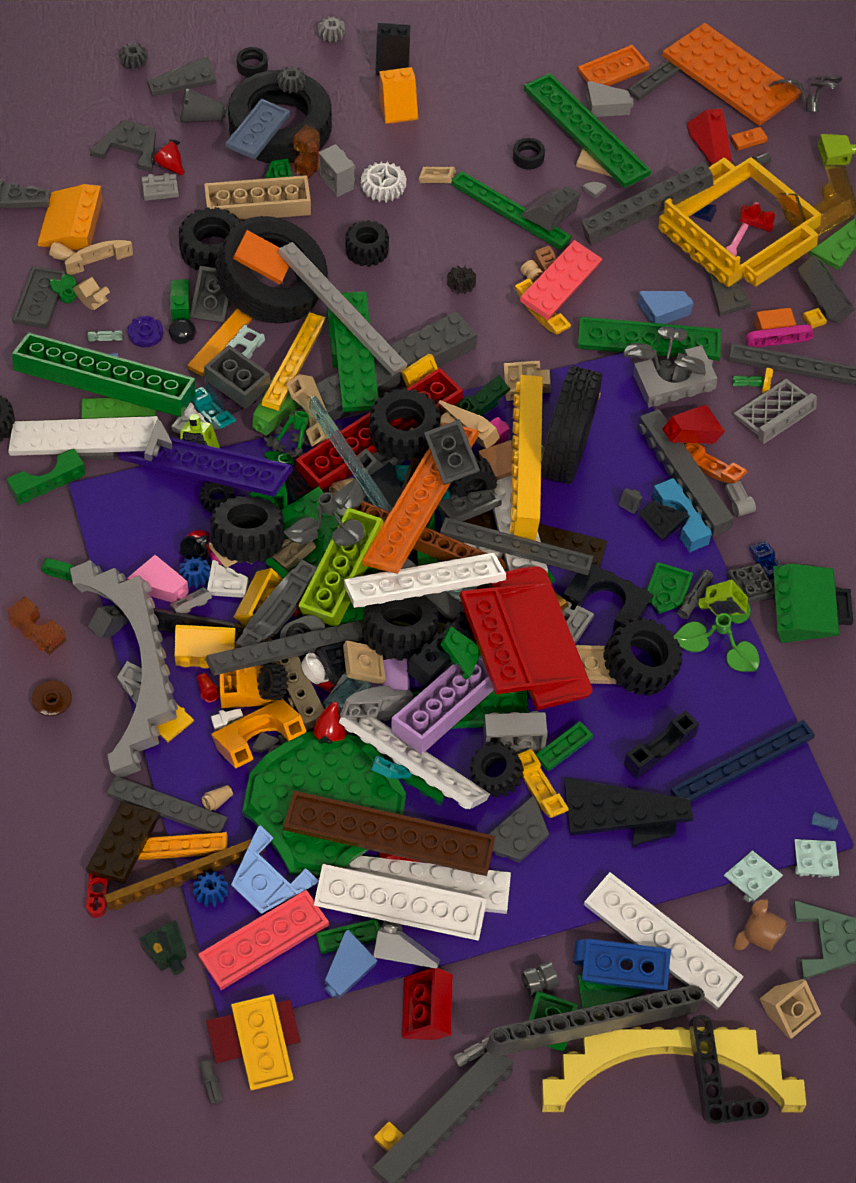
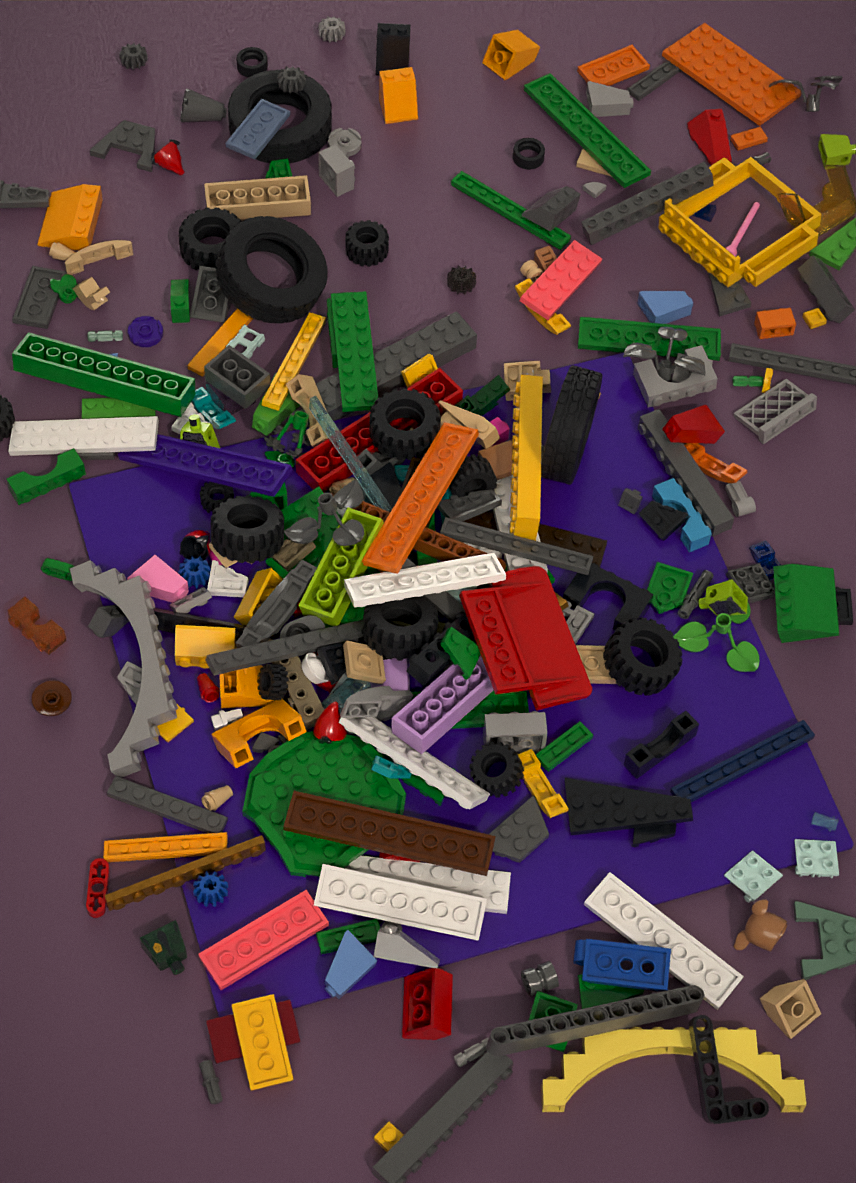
(123, 842): dark brown plate -> none
(158, 437): light grey slope -> none
(160, 186): light grey plate -> none
(182, 330): black hair -> none
(188, 76): dark grey wing -> none
(261, 257): orange tile -> none
(261, 882): light blue wing -> none
(297, 485): black wing -> none
(308, 143): clear orange arch -> none
(342, 308): light grey plate -> none
(352, 136): none -> light grey plate
(383, 181): white gear -> none
(437, 174): tan tile -> none
(451, 452): dark grey slope -> none
(510, 53): none -> light orange slope
(755, 217): red tile -> none
(762, 337): dark pink beam -> none

